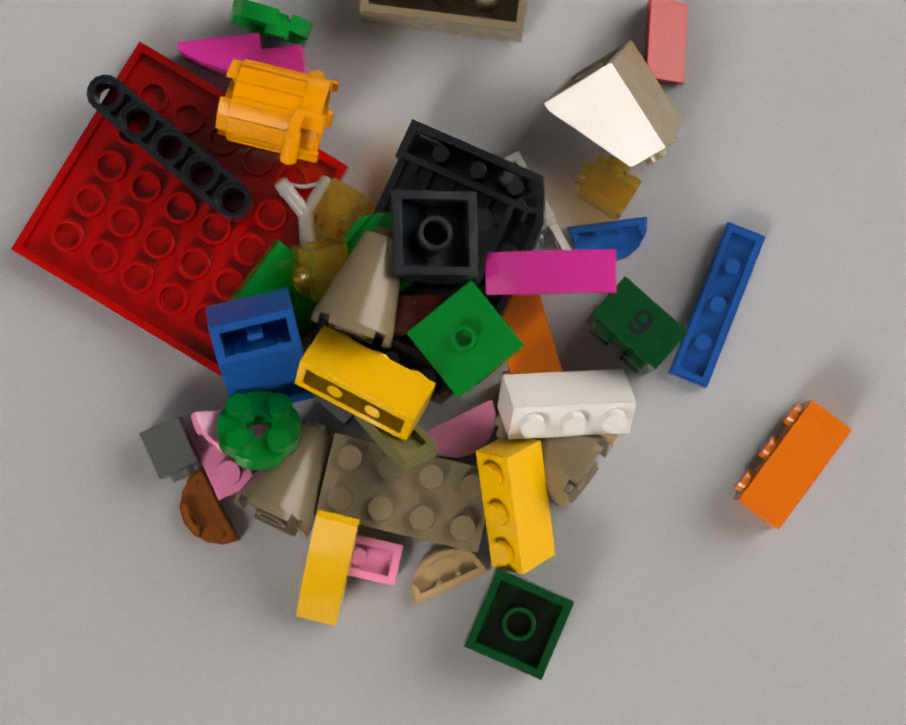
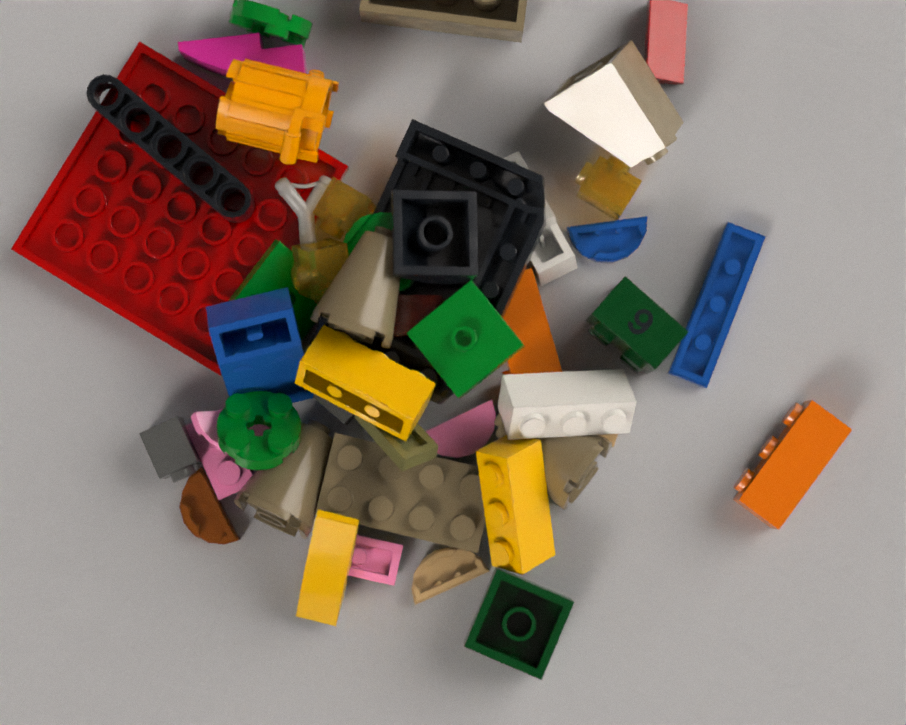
(551, 272): dark pink slope -> none

